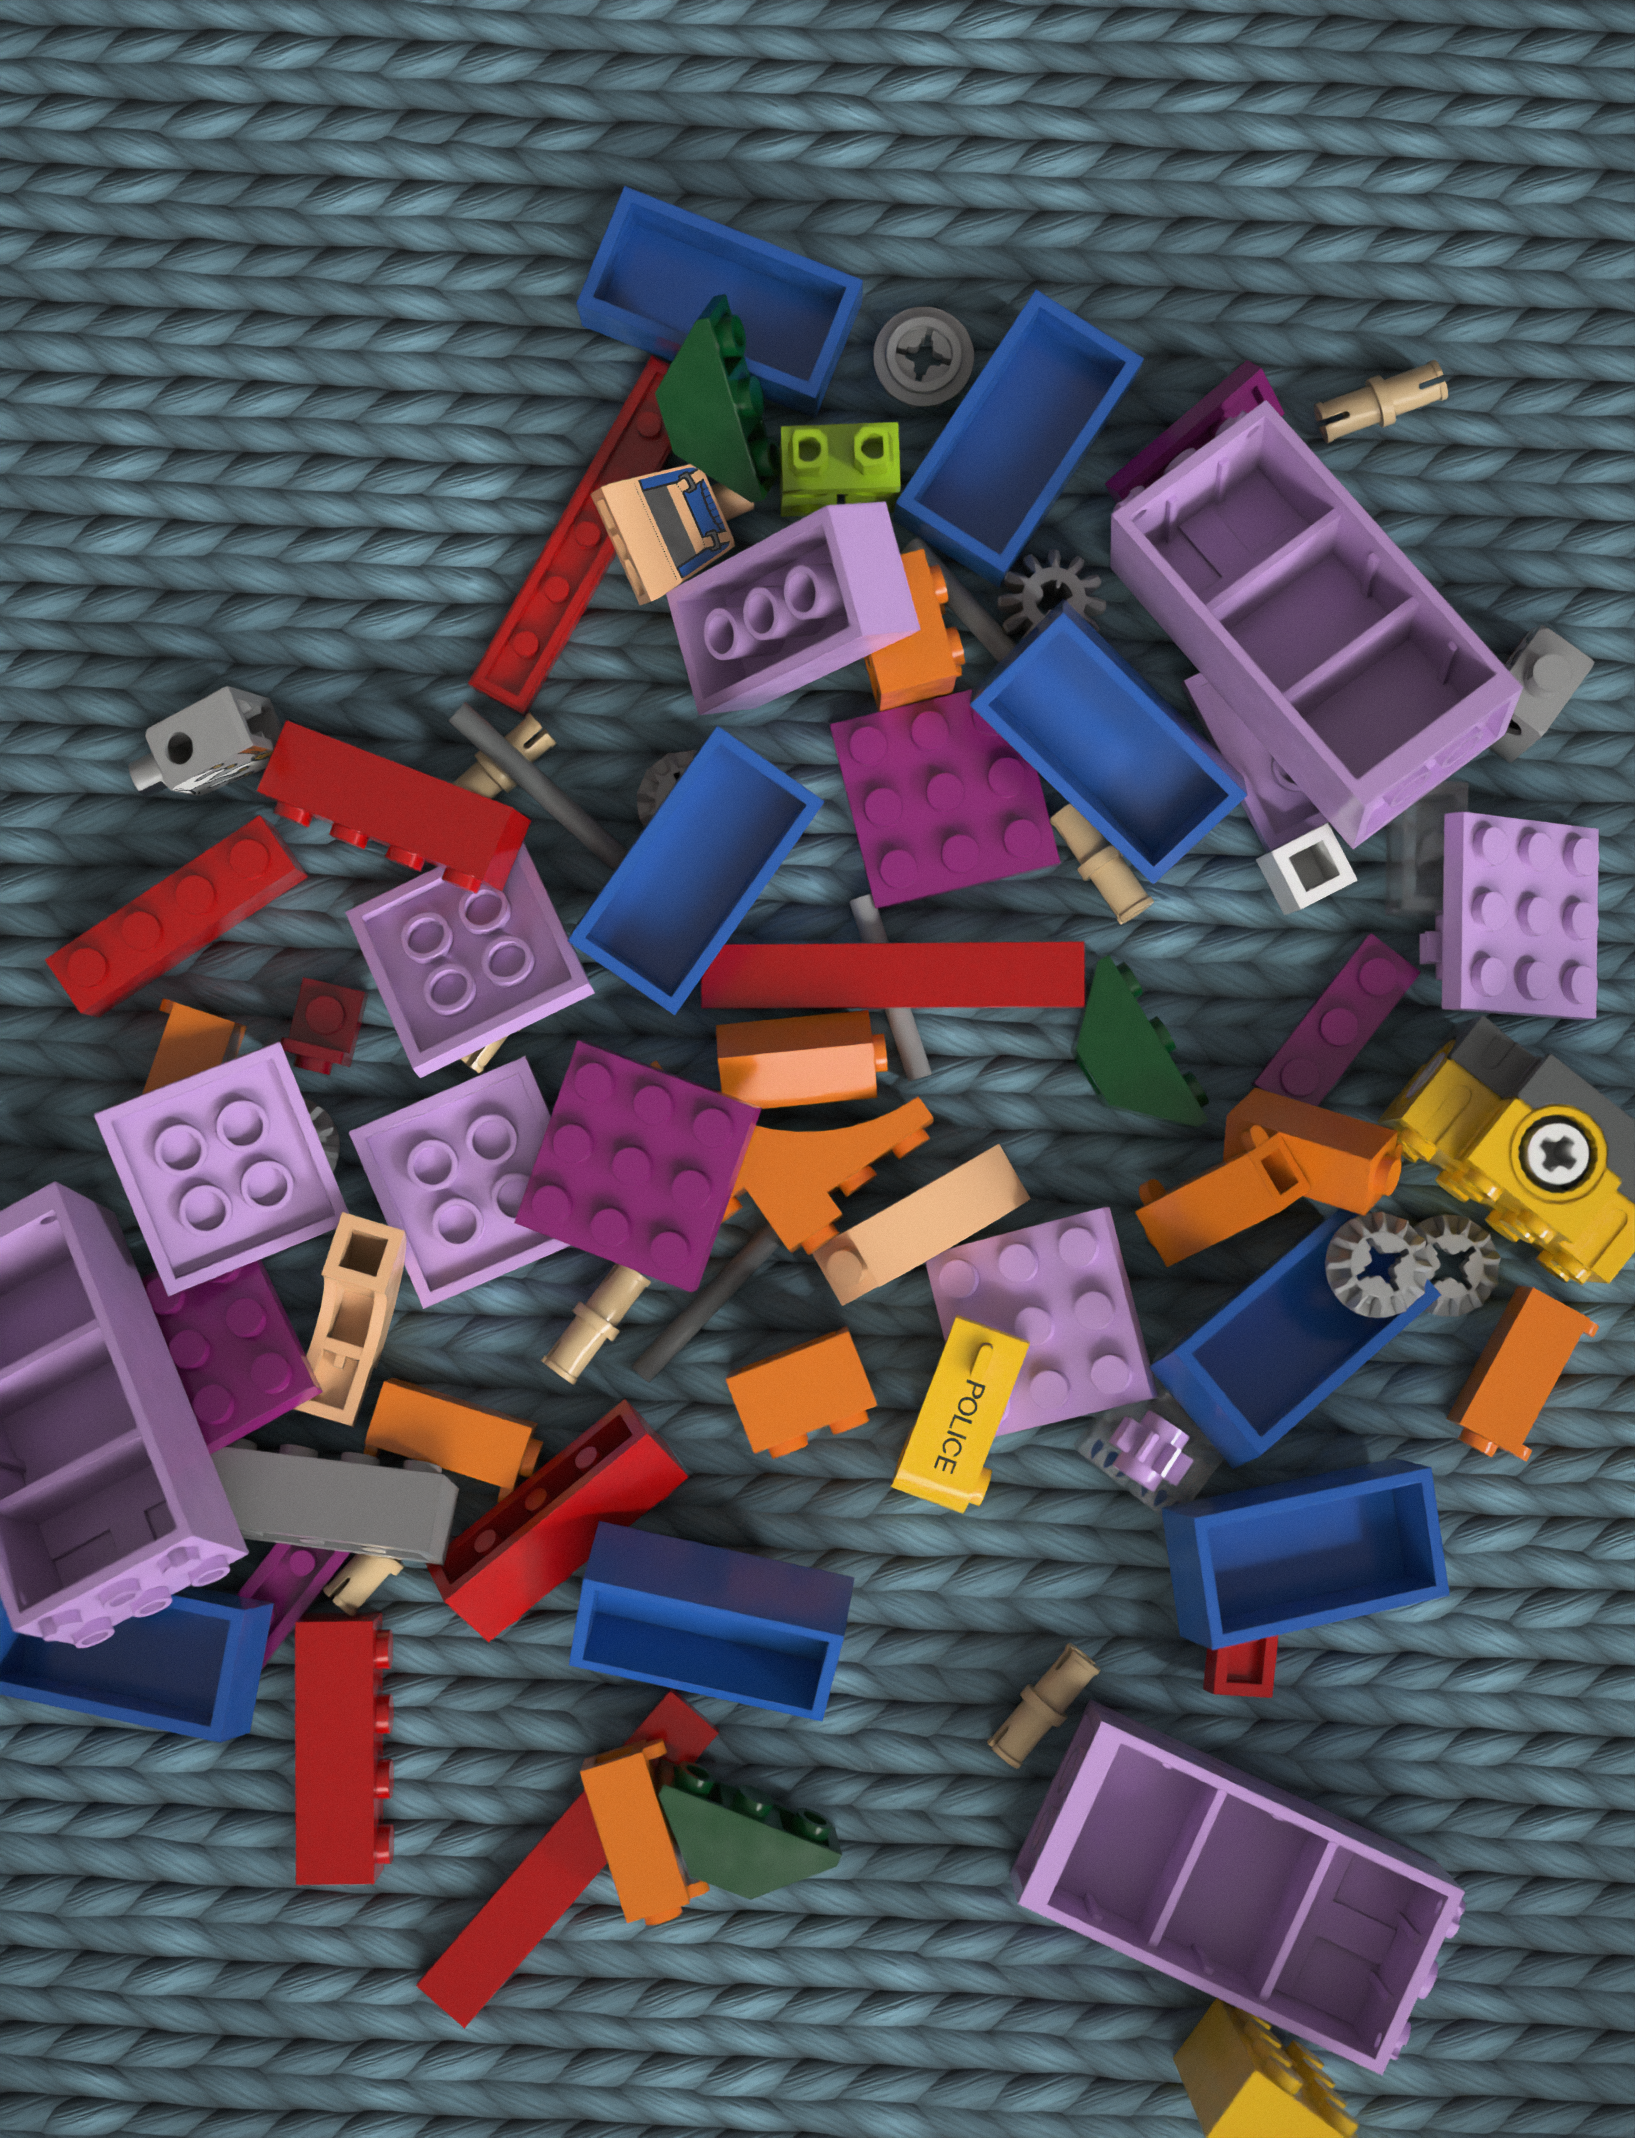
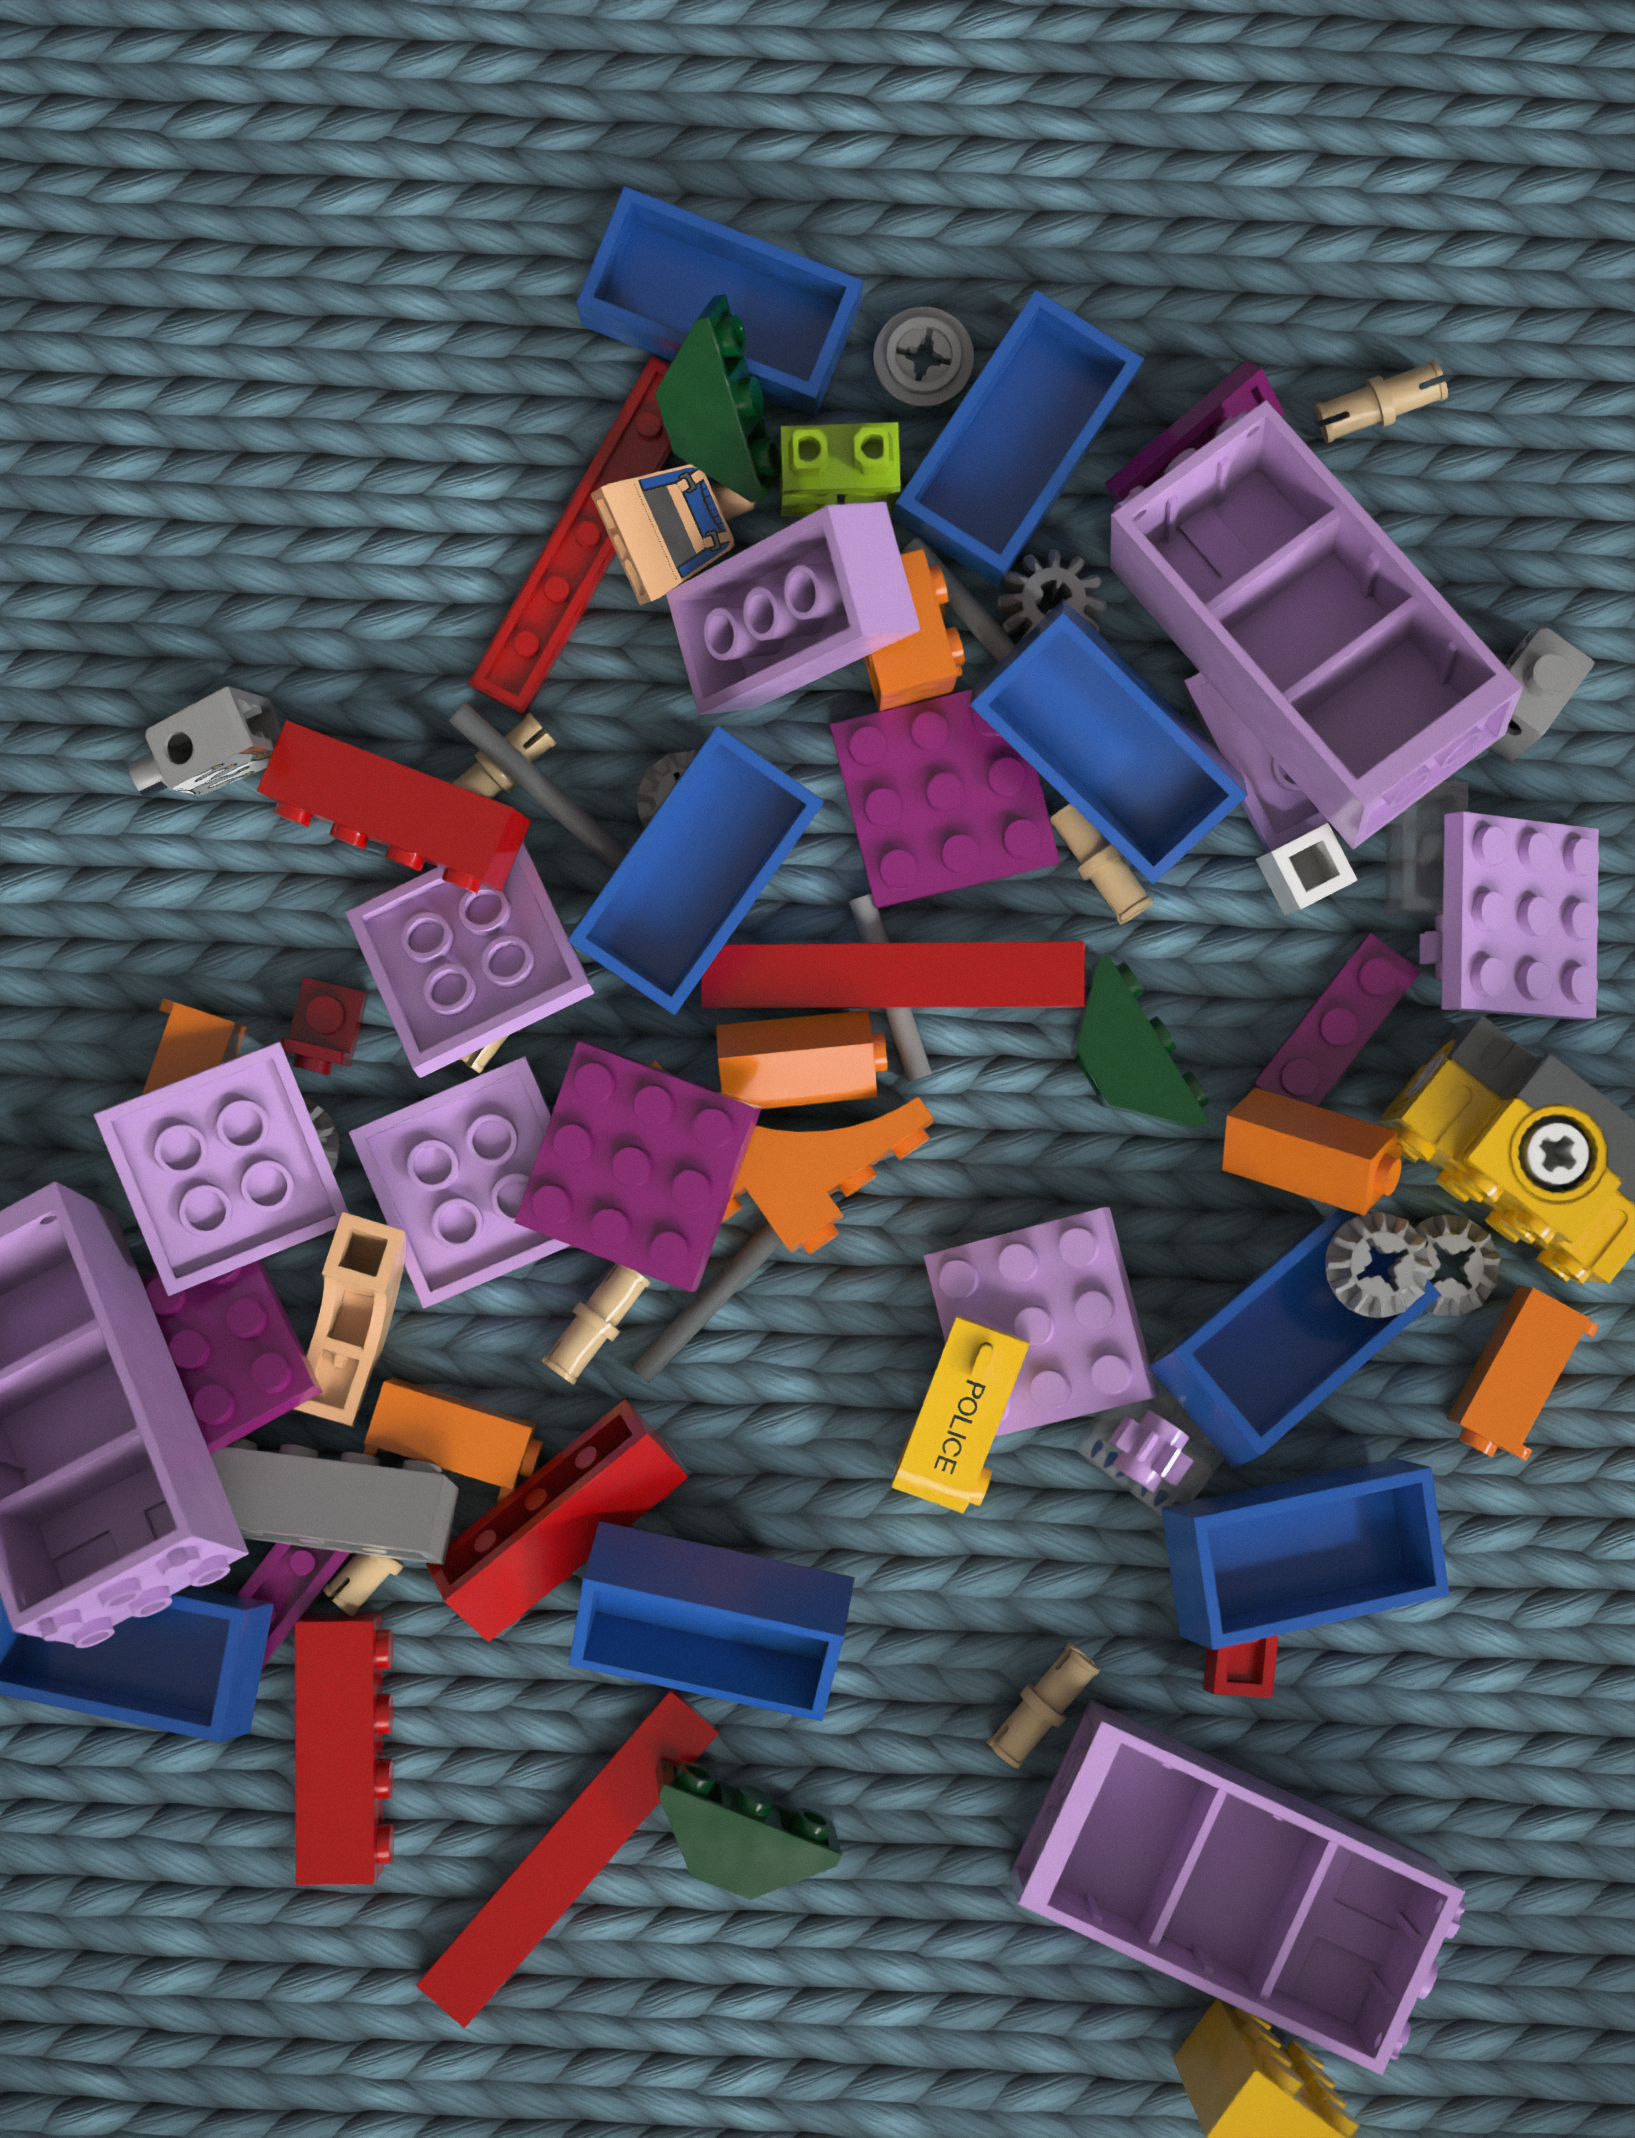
(176, 917): red brick -> none
(637, 1833): orange brick -> none
(802, 1392): orange brick -> none
(921, 1225): light nougat arch -> none
(1221, 1198): orange brick -> none

